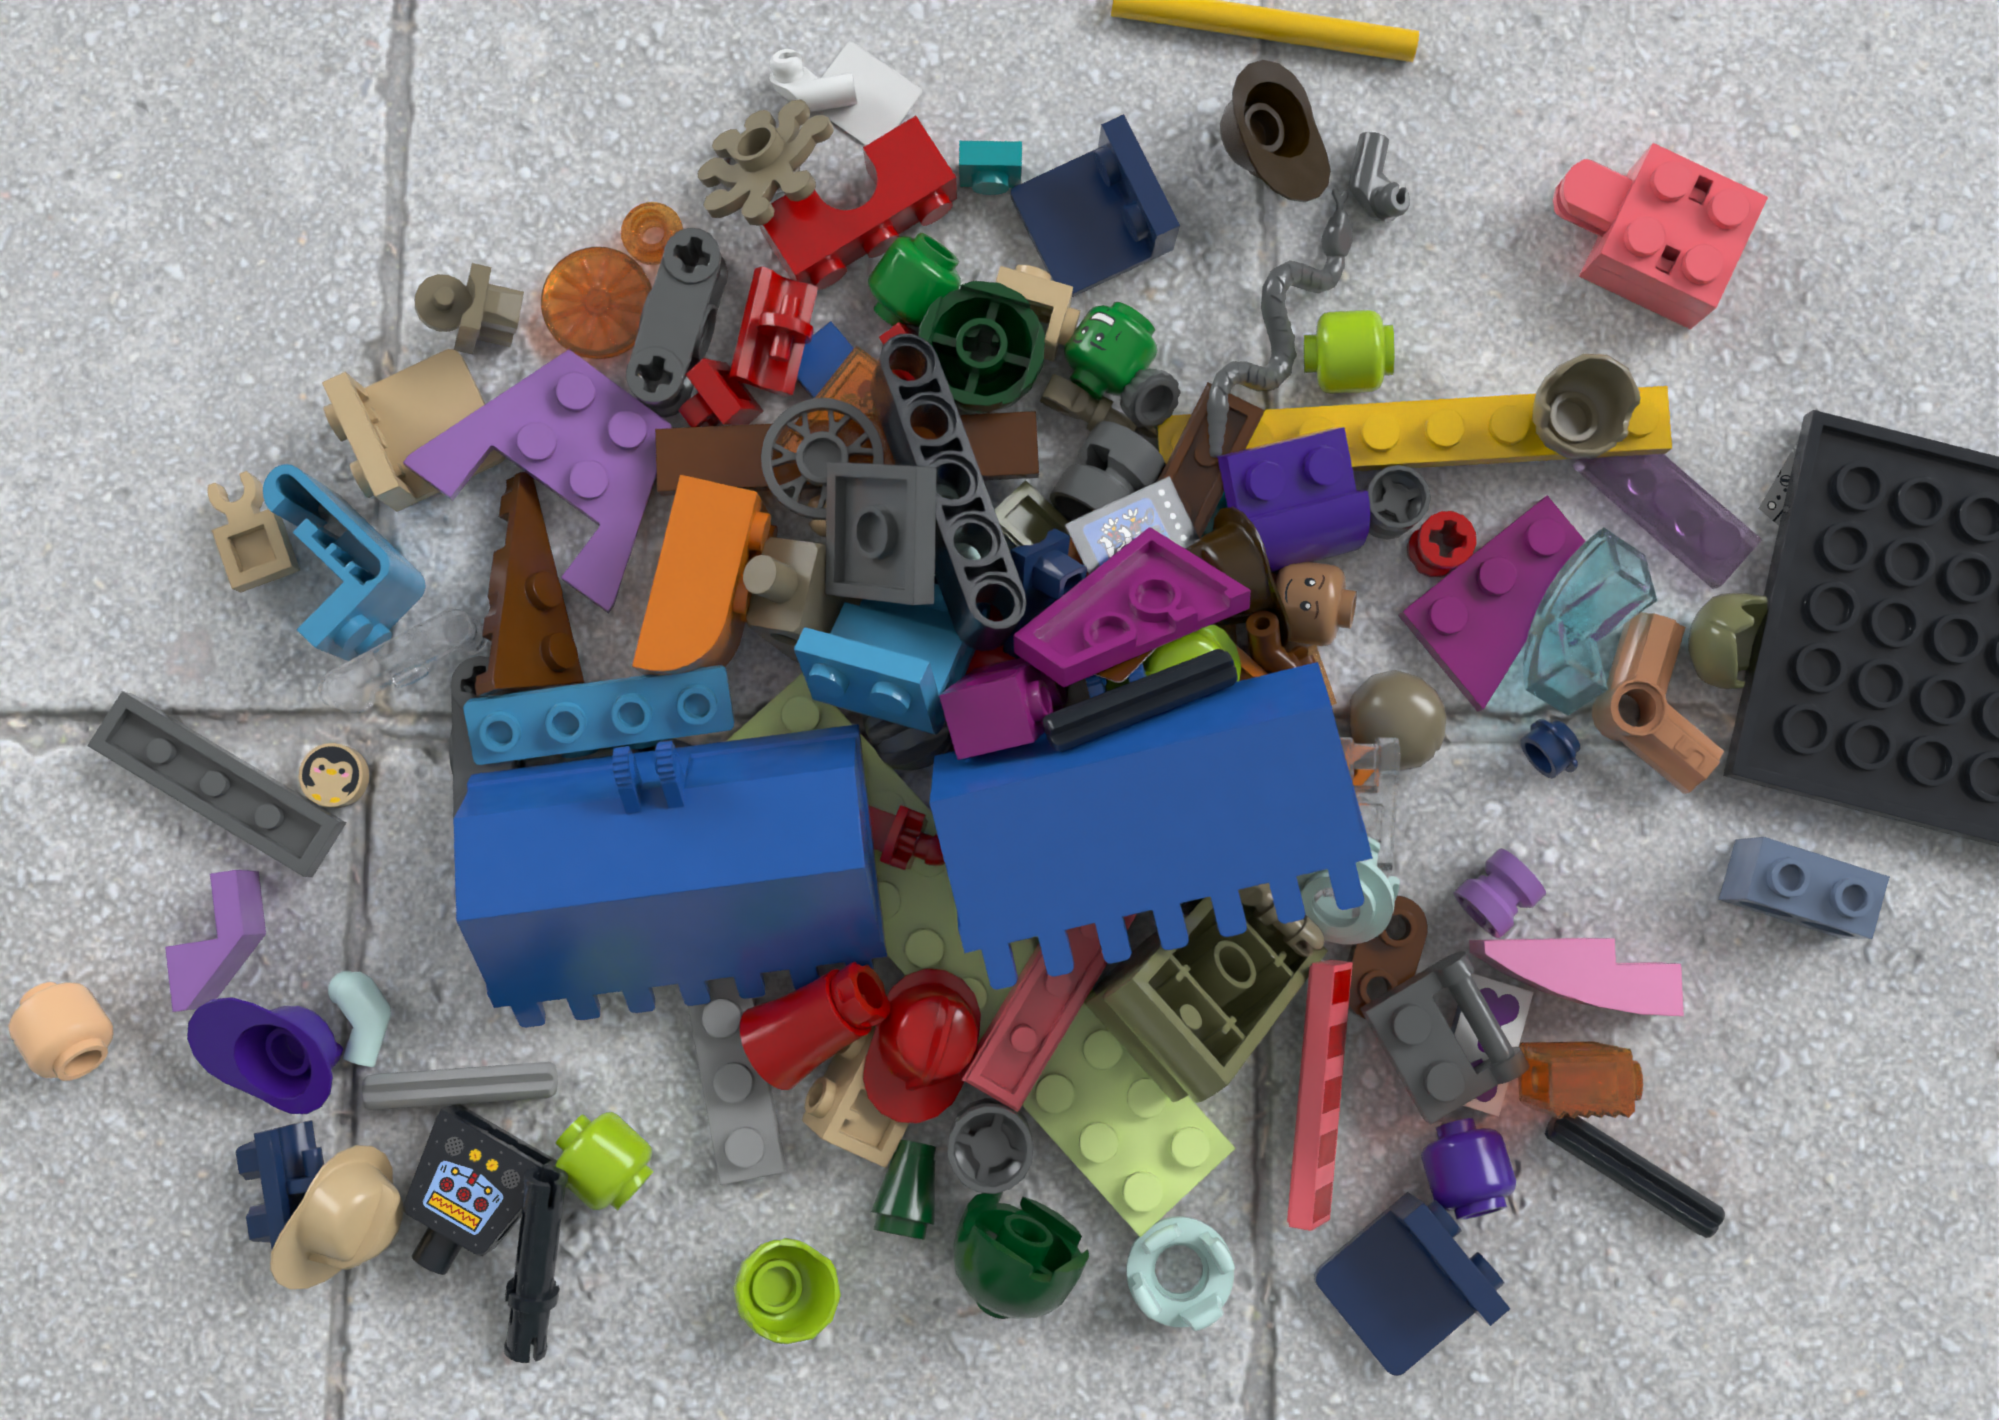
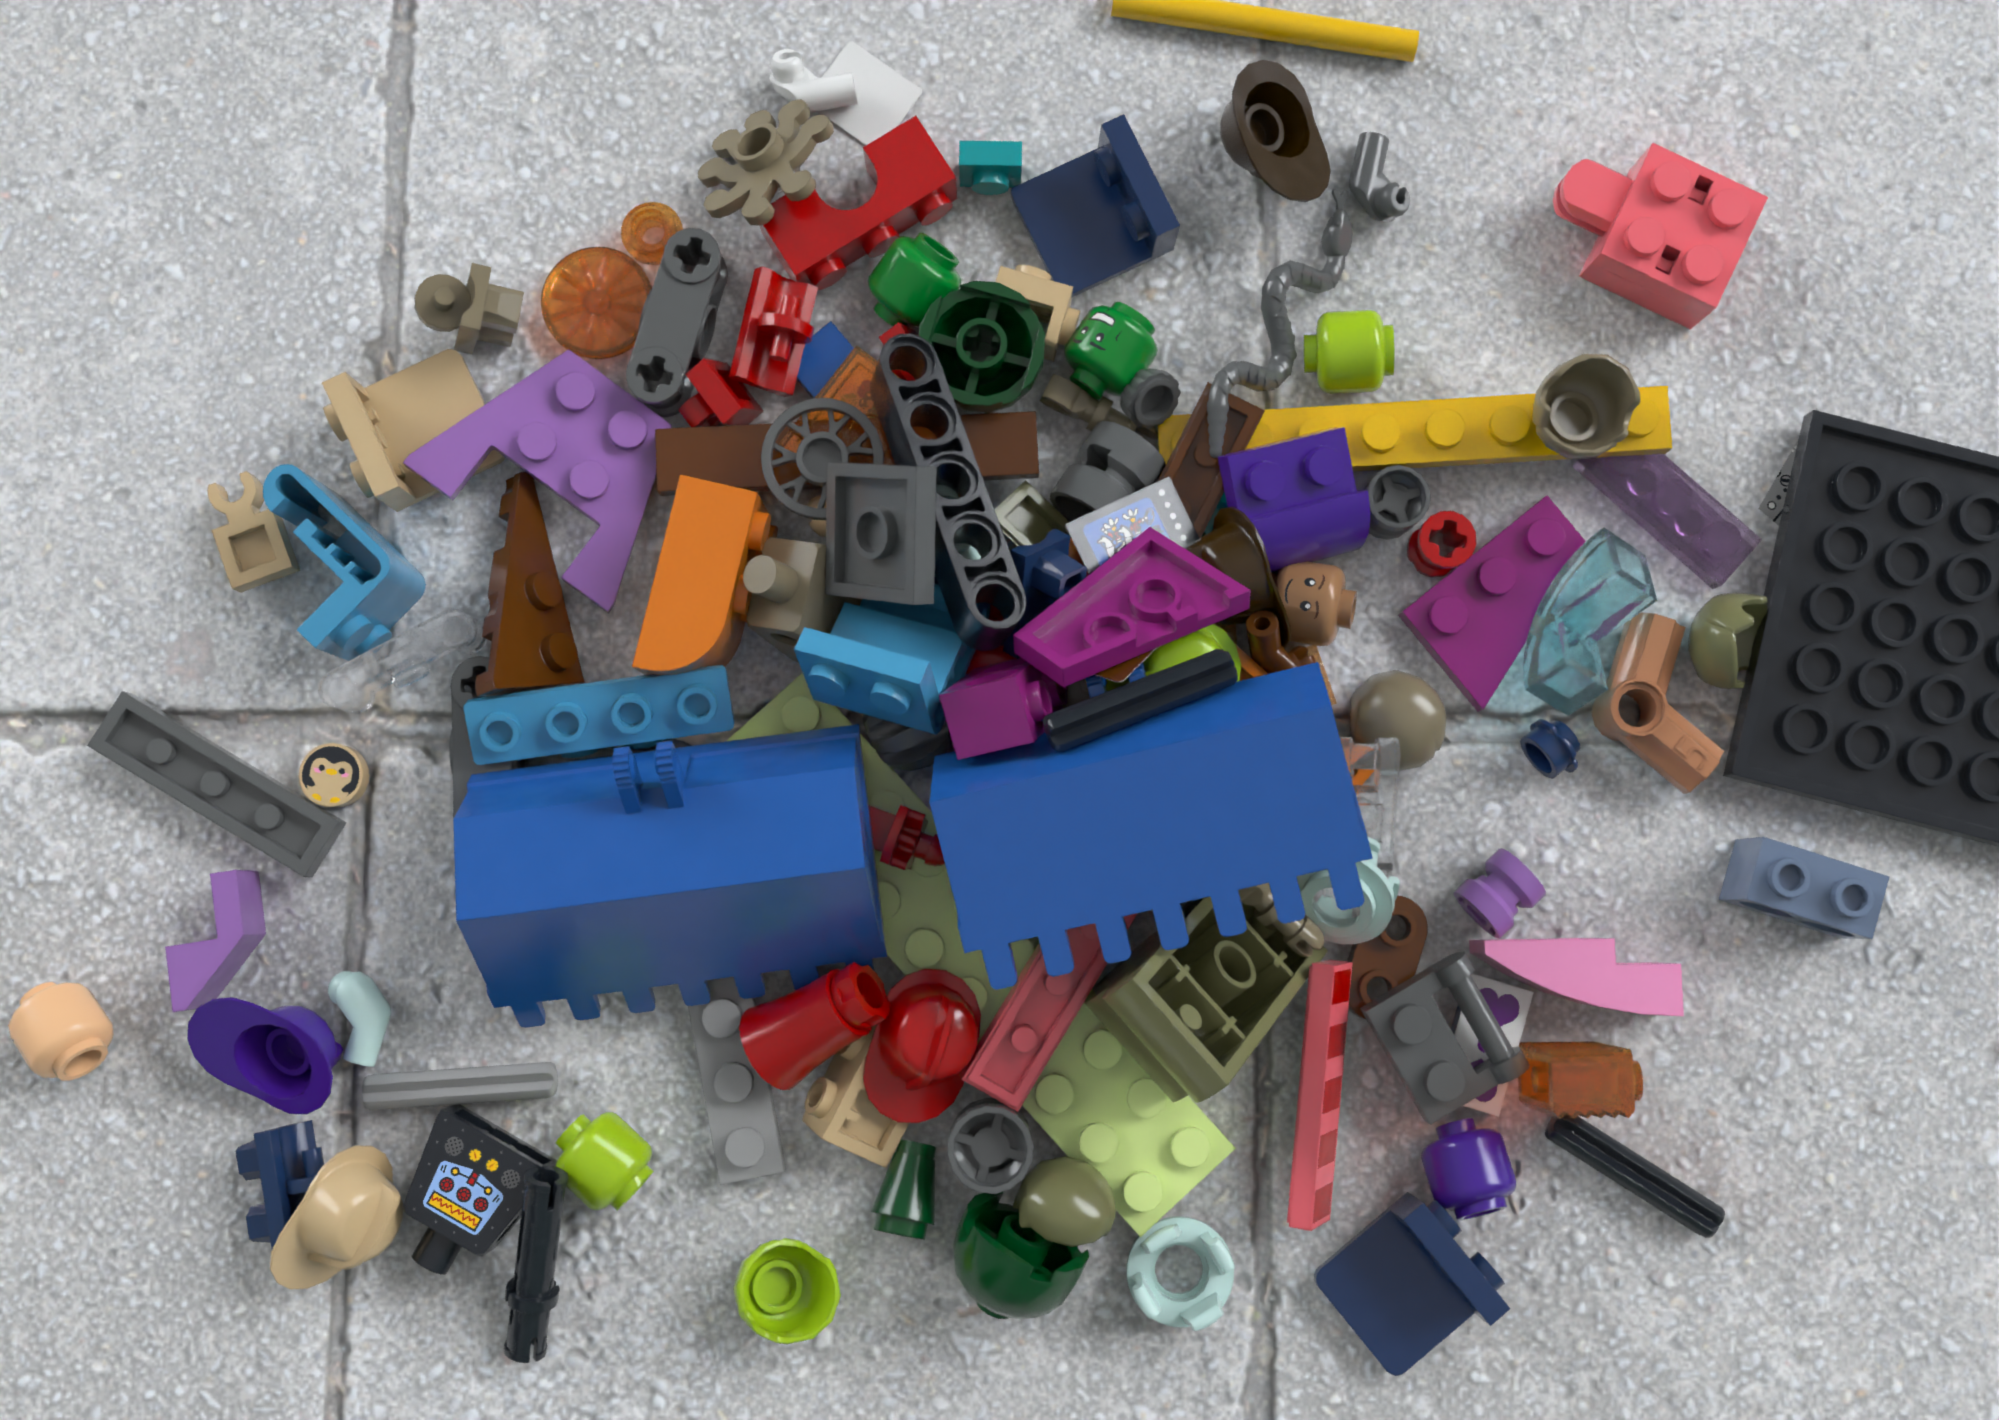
(1066, 1202): none -> olive hair

